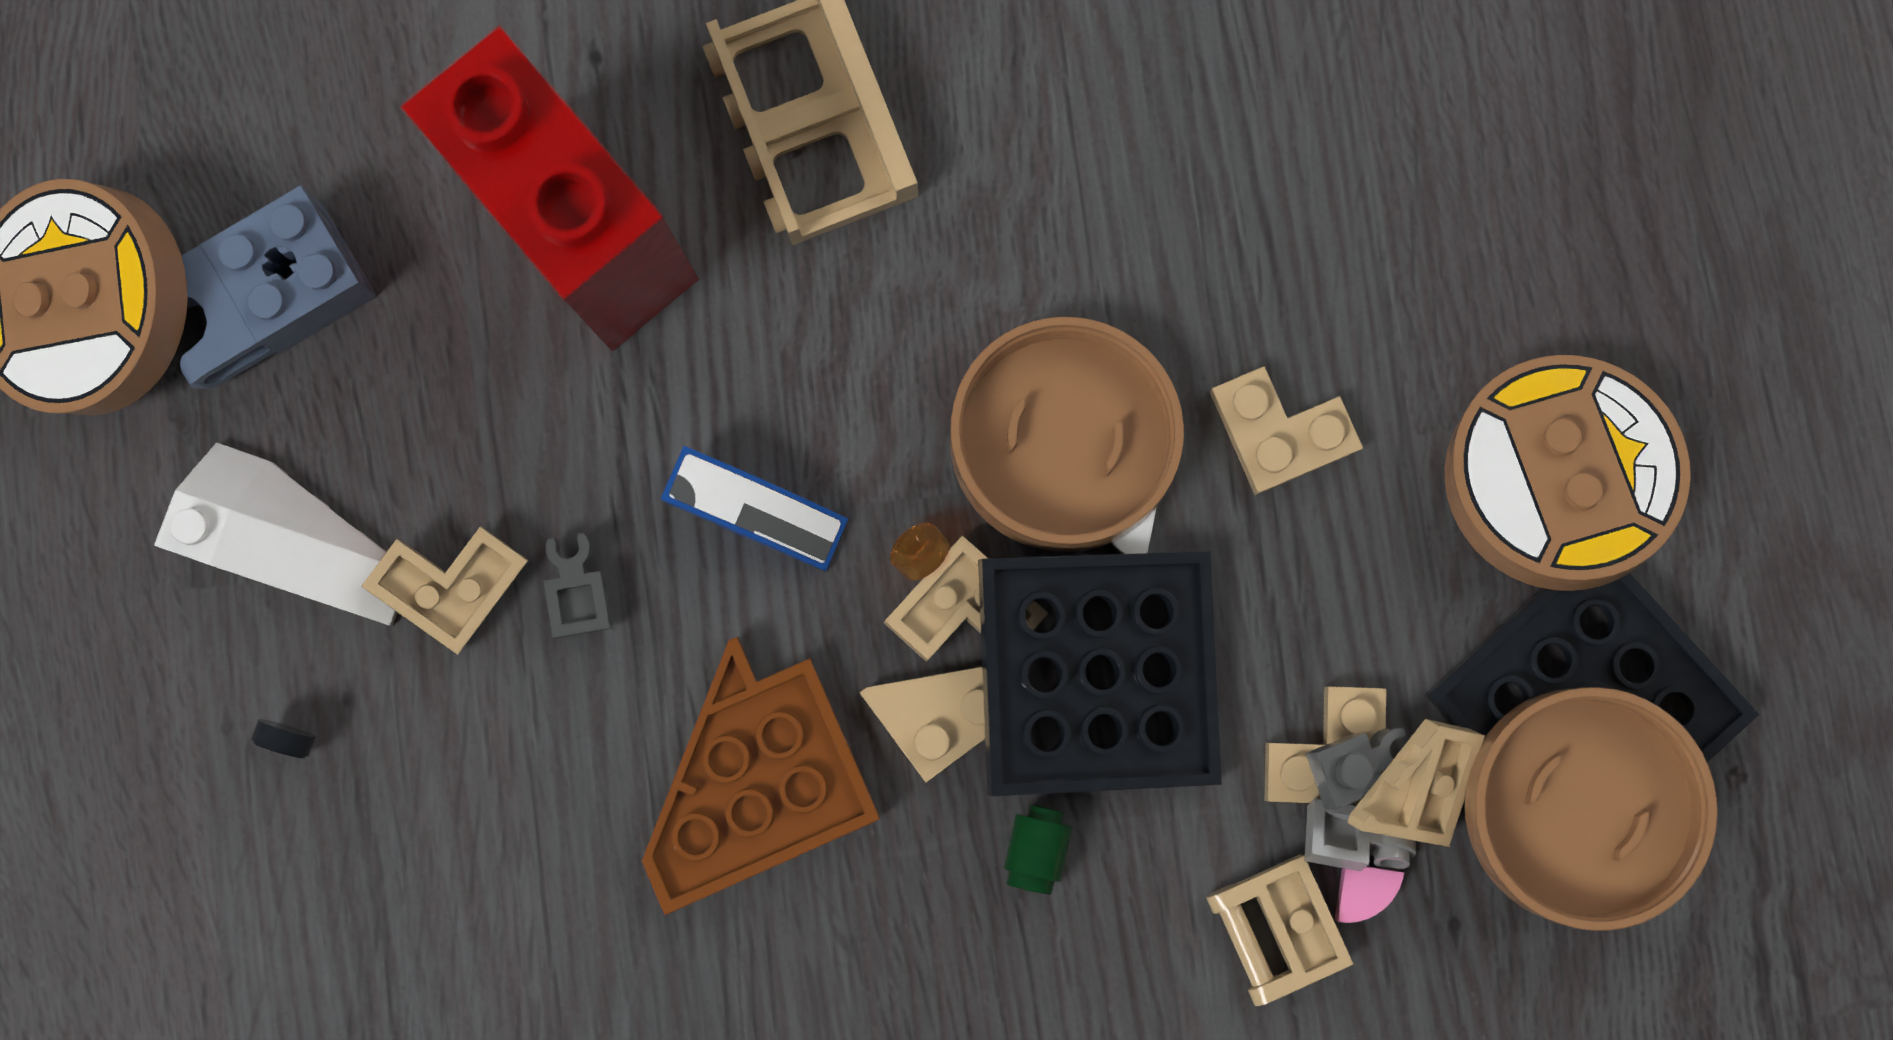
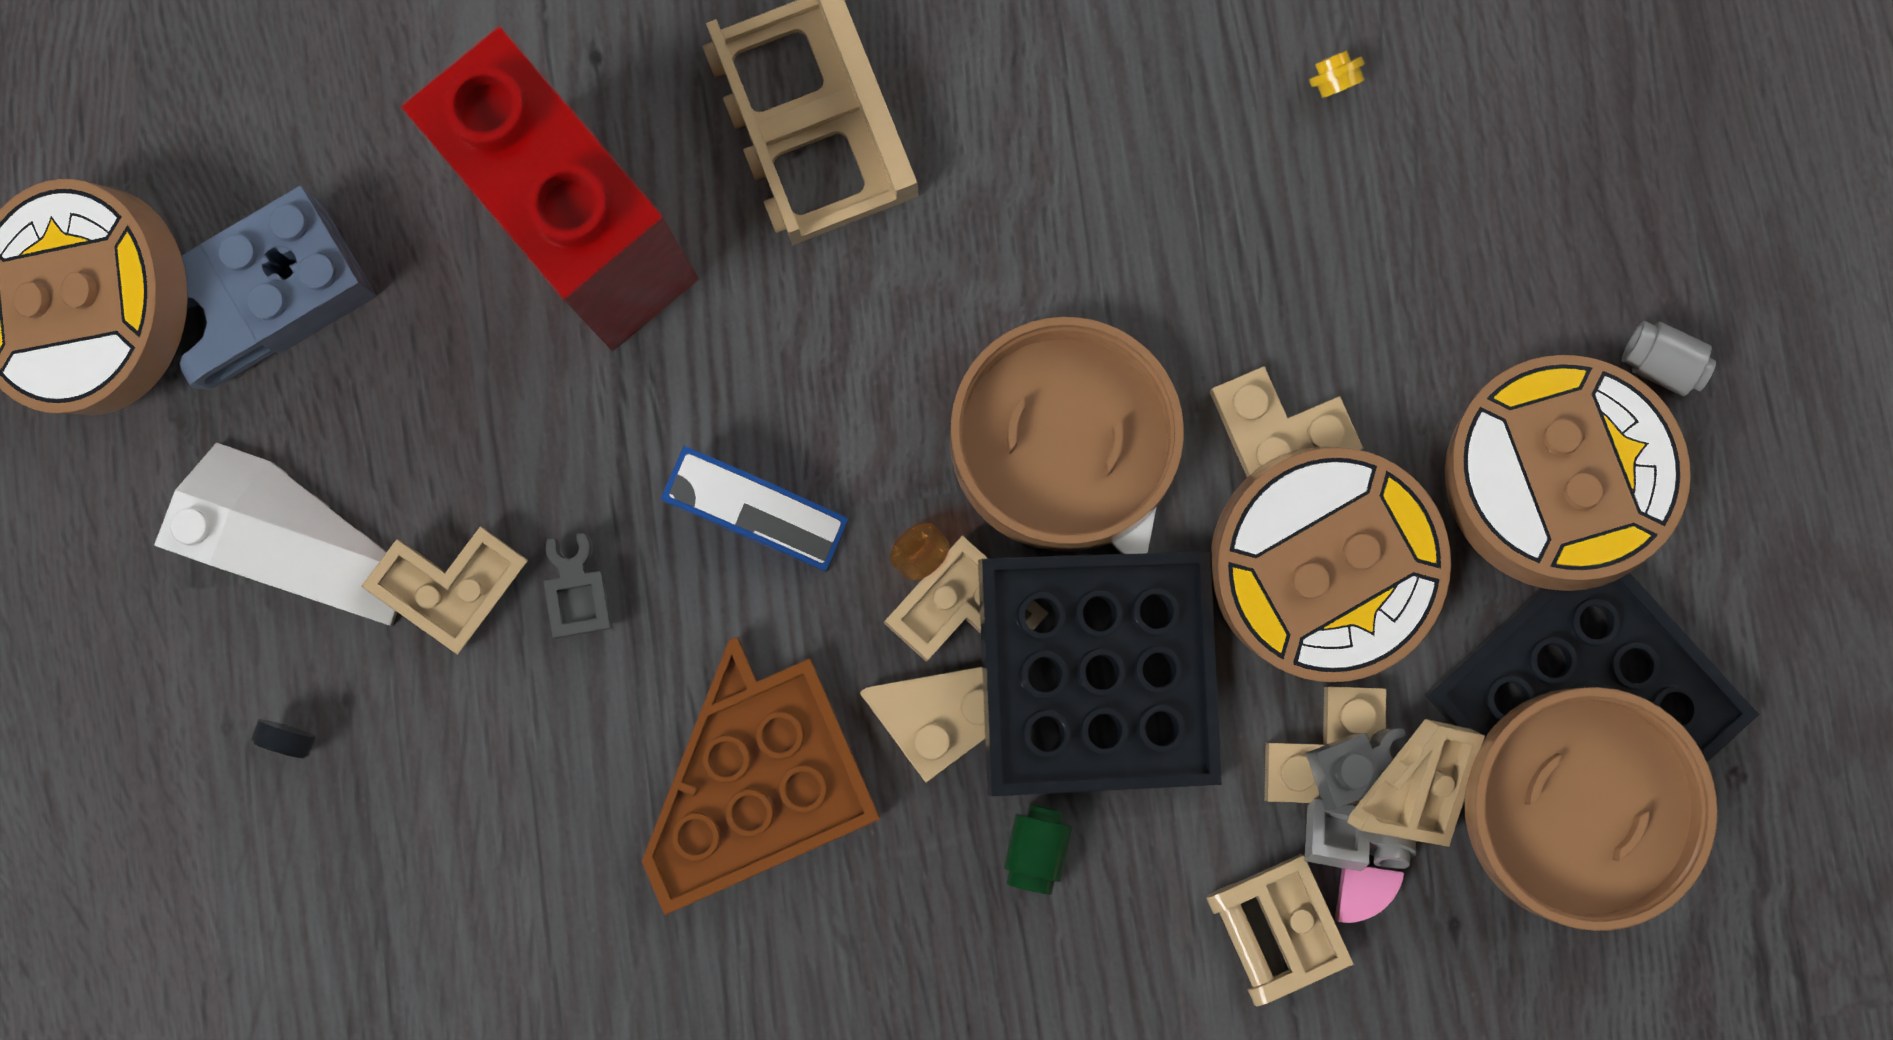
(1330, 563): none -> piece
(1337, 74): none -> yellow plate
(1669, 358): none -> light grey brick

